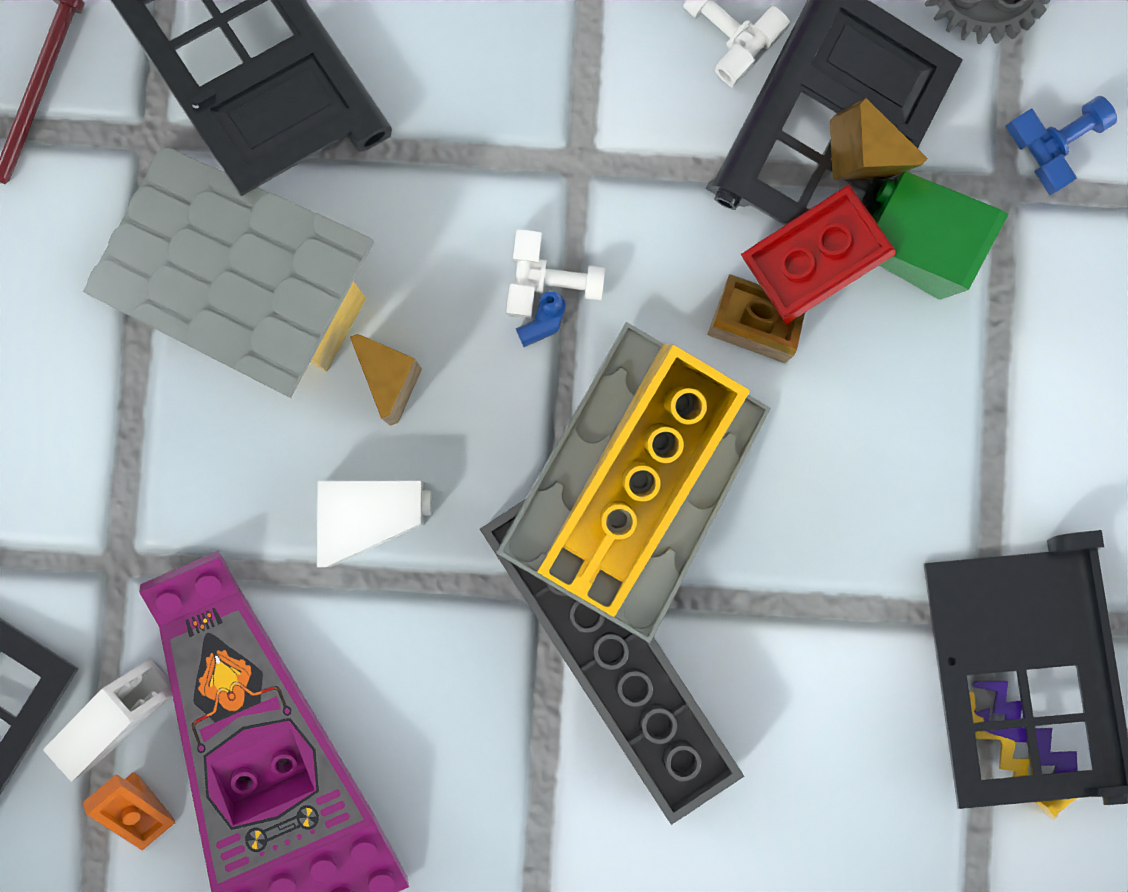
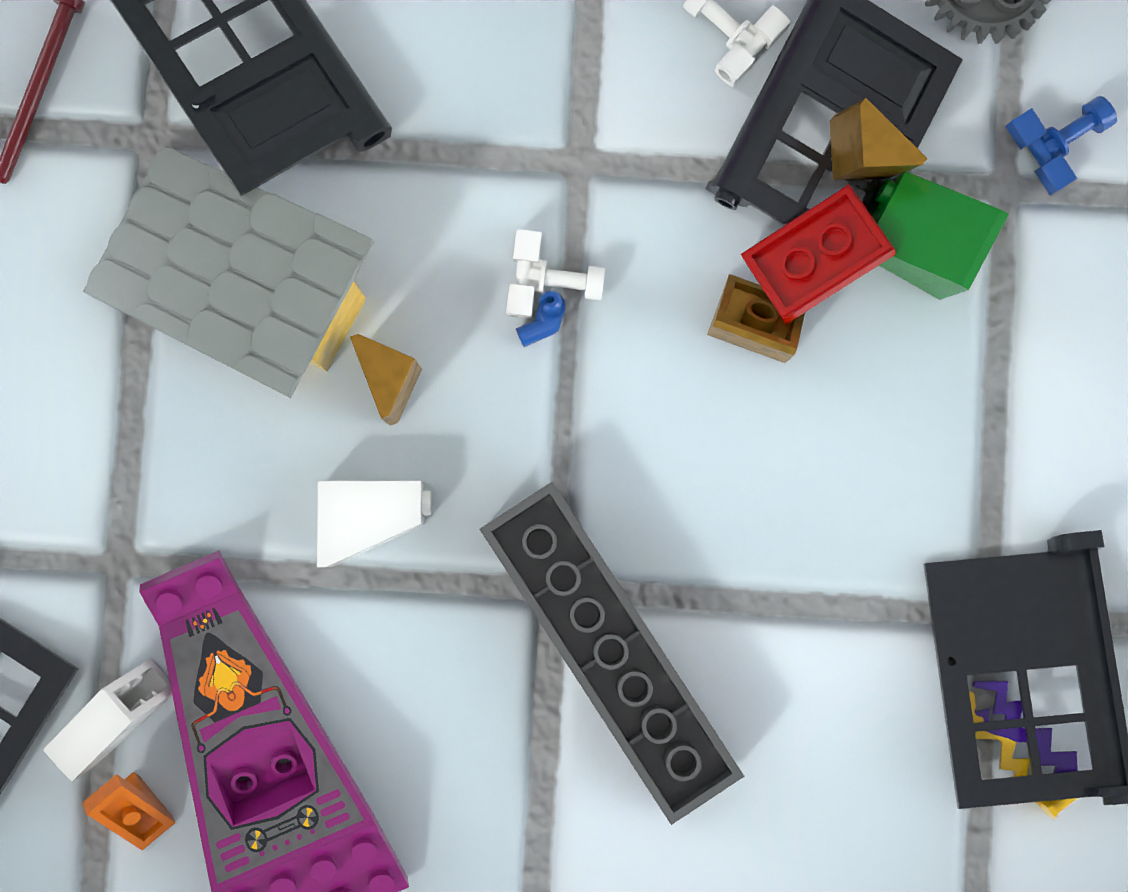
(635, 481): piece -> none

